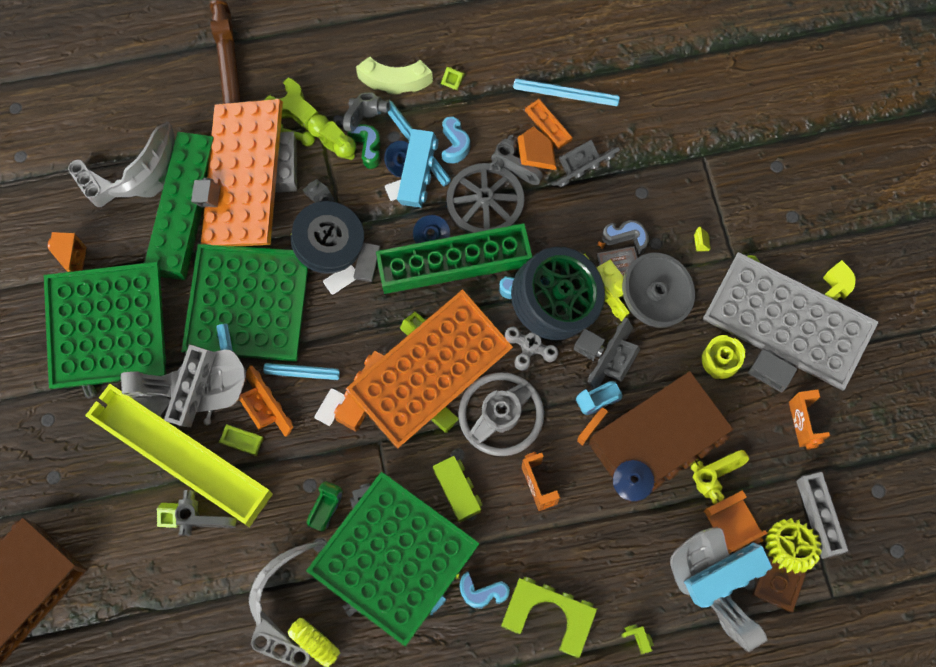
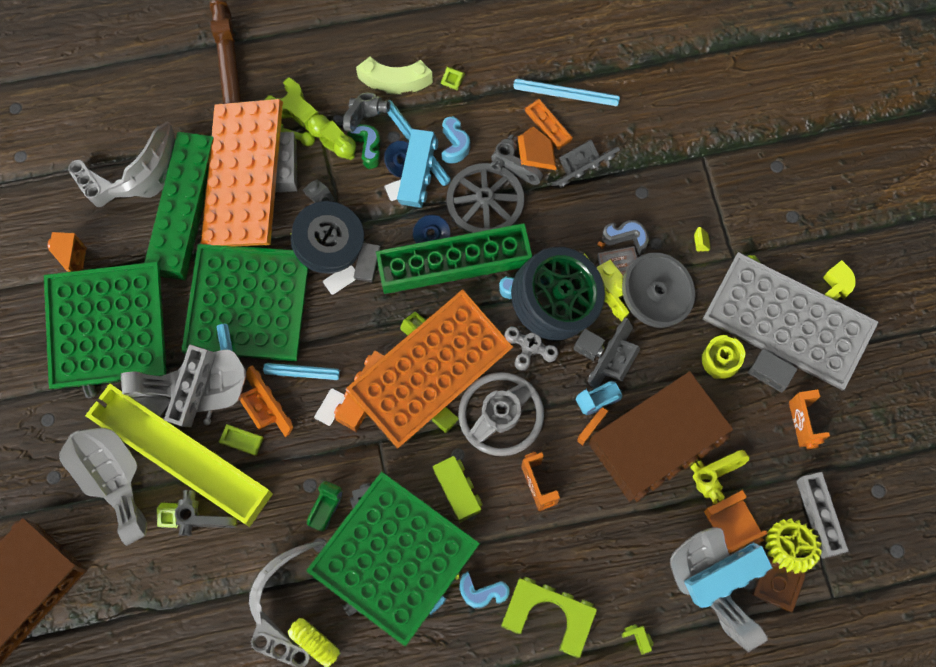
(105, 470): none -> light grey piece
(205, 193): brick -> none
(626, 488): dark blue dish -> none

